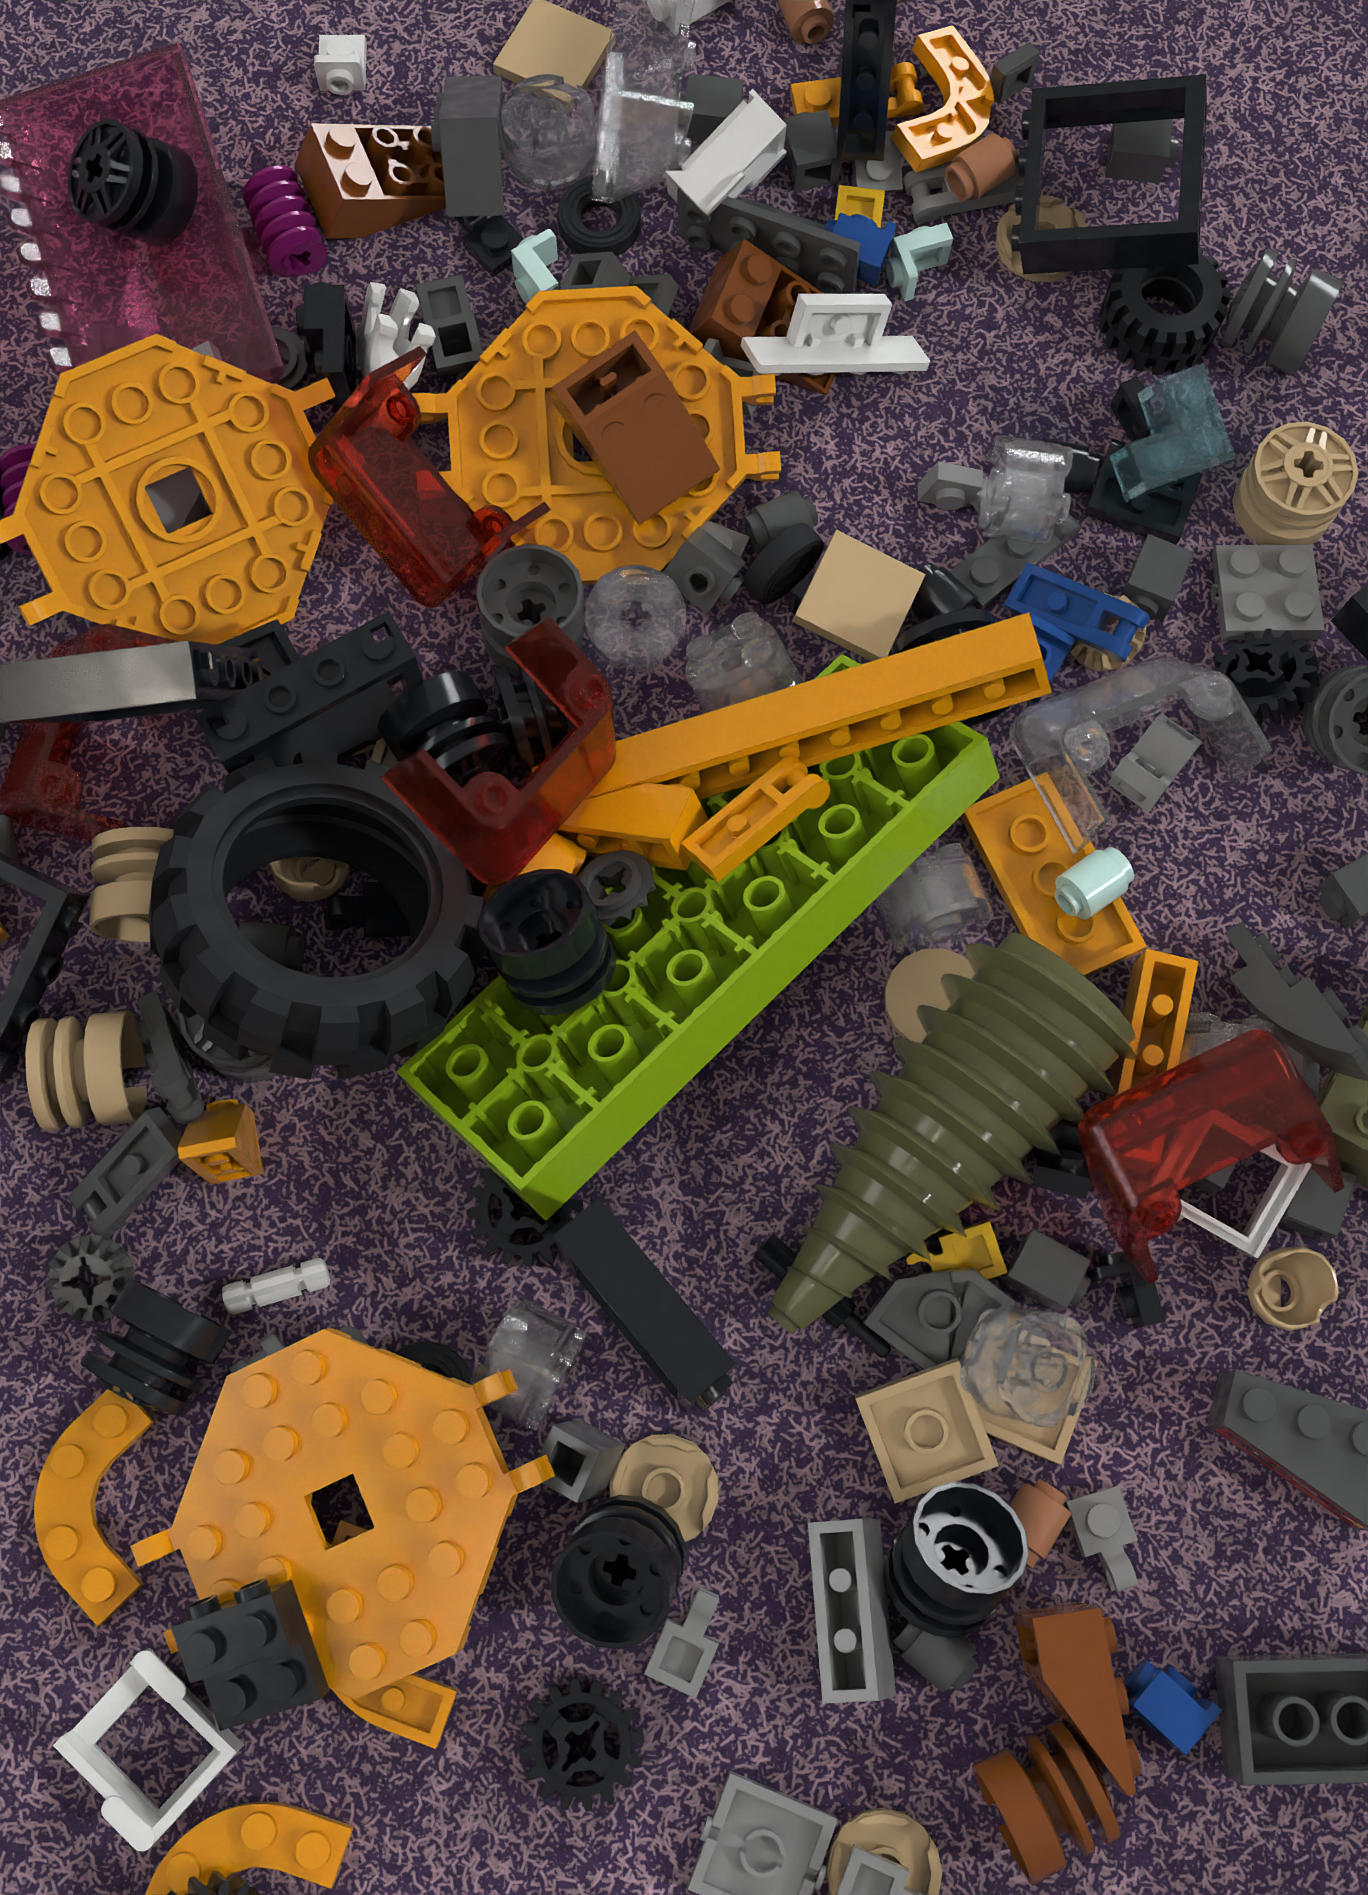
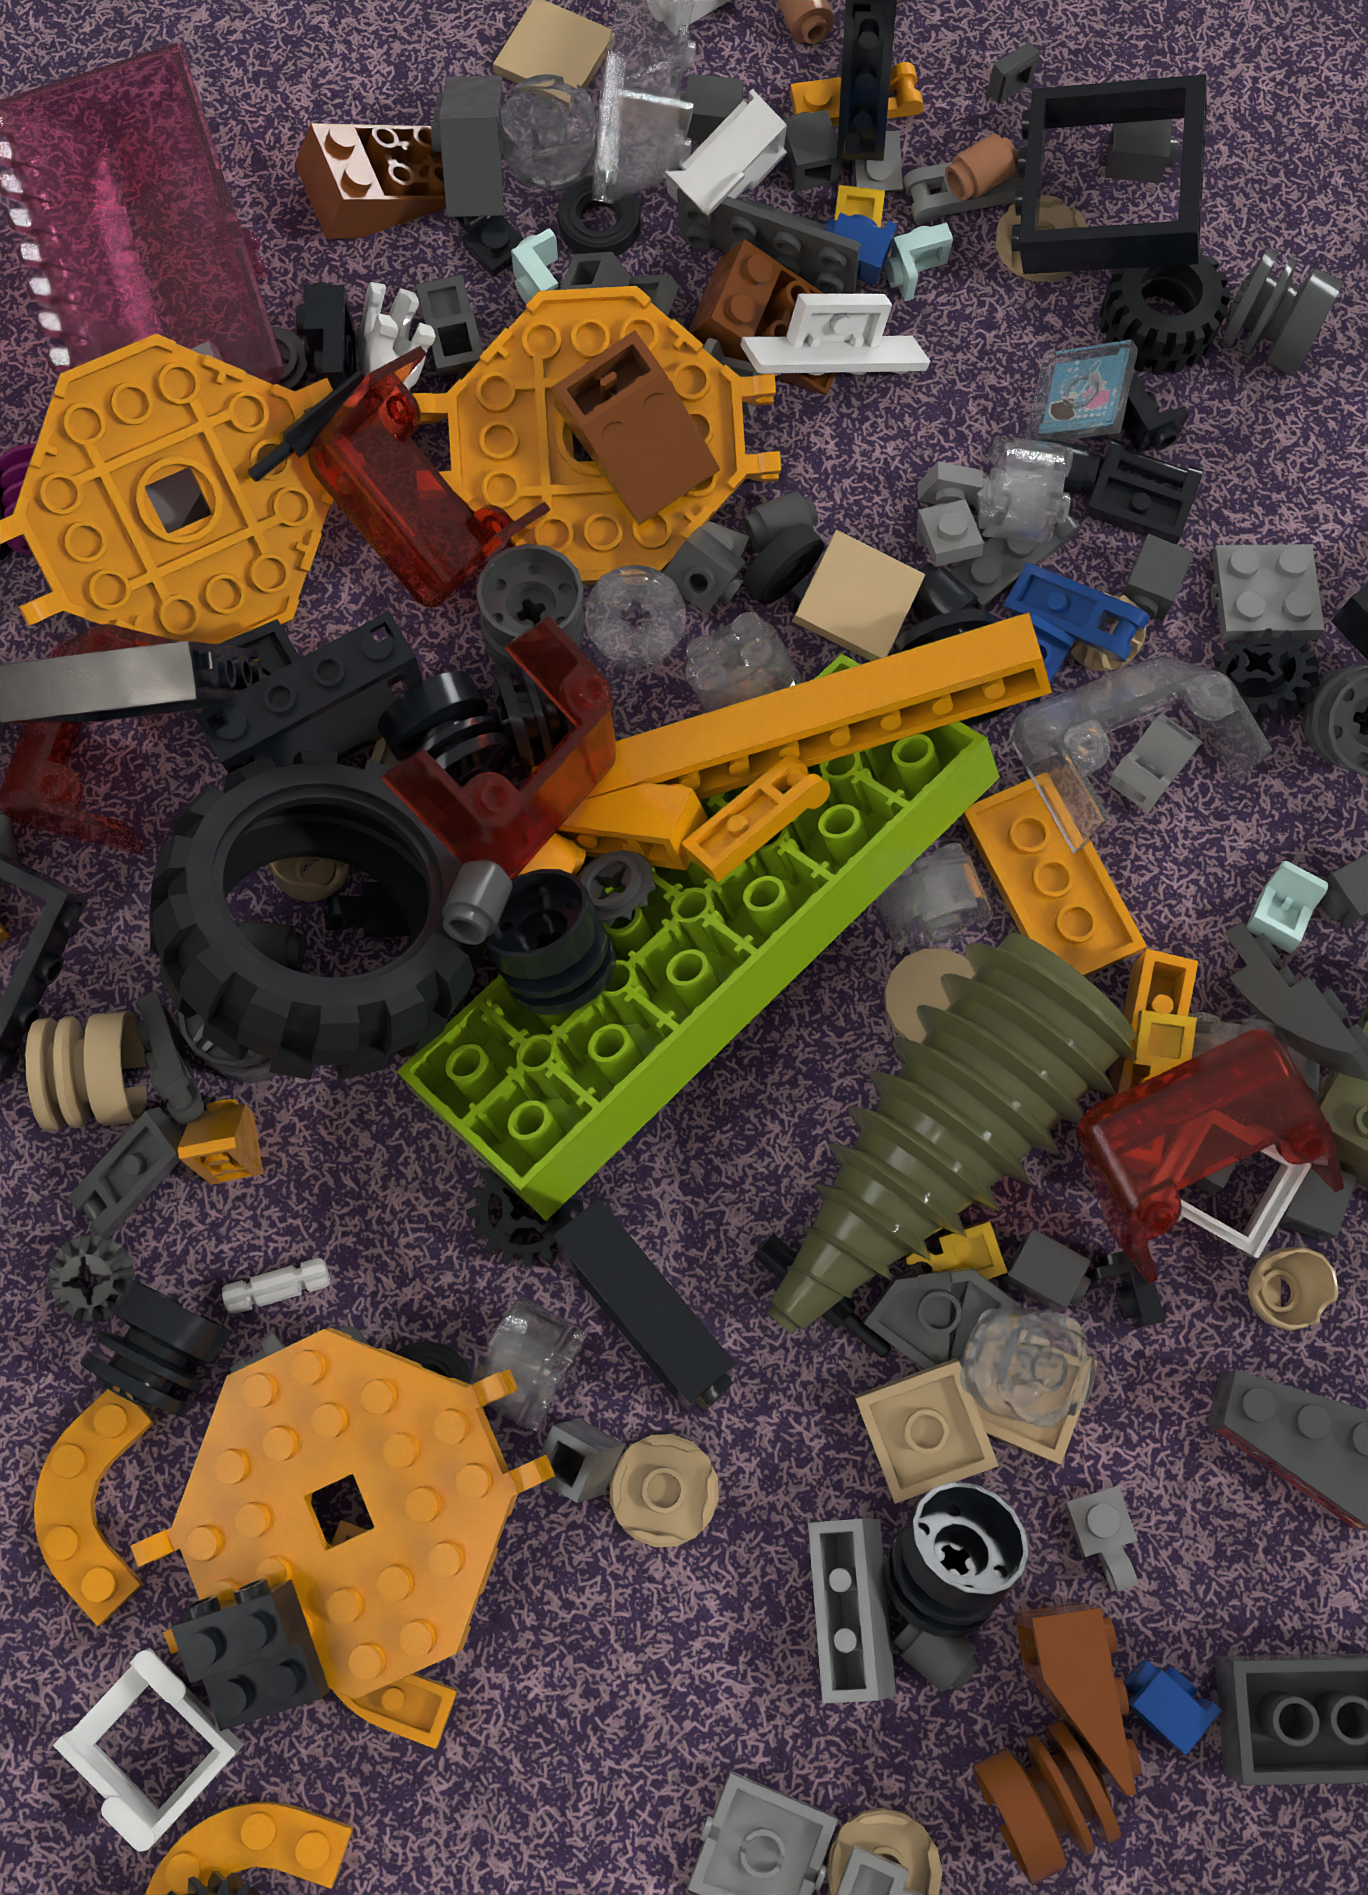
(126, 870): tan wheel -> none
(132, 183): black wheel -> none
(284, 222): magenta piece -> none
(307, 428): none -> black axle
(341, 63): white bracket -> none
(476, 901): none -> dark grey brick
(602, 1762): black gear -> none
(616, 1600): black wheel -> none
(683, 1649): light grey plate -> none
(949, 532): none -> light grey bracket
(966, 100): light orange plate -> none
(1042, 1517): nougat brick -> none
(1066, 1172): black bracket -> none
(1082, 391): none -> clear tile
(1093, 883): light aqua brick -> none
(1163, 1041): none -> yellow plate
(1184, 438): clear light blue brick -> none
(1286, 906): none -> light aqua bracket
(1295, 485): tan wheel -> none

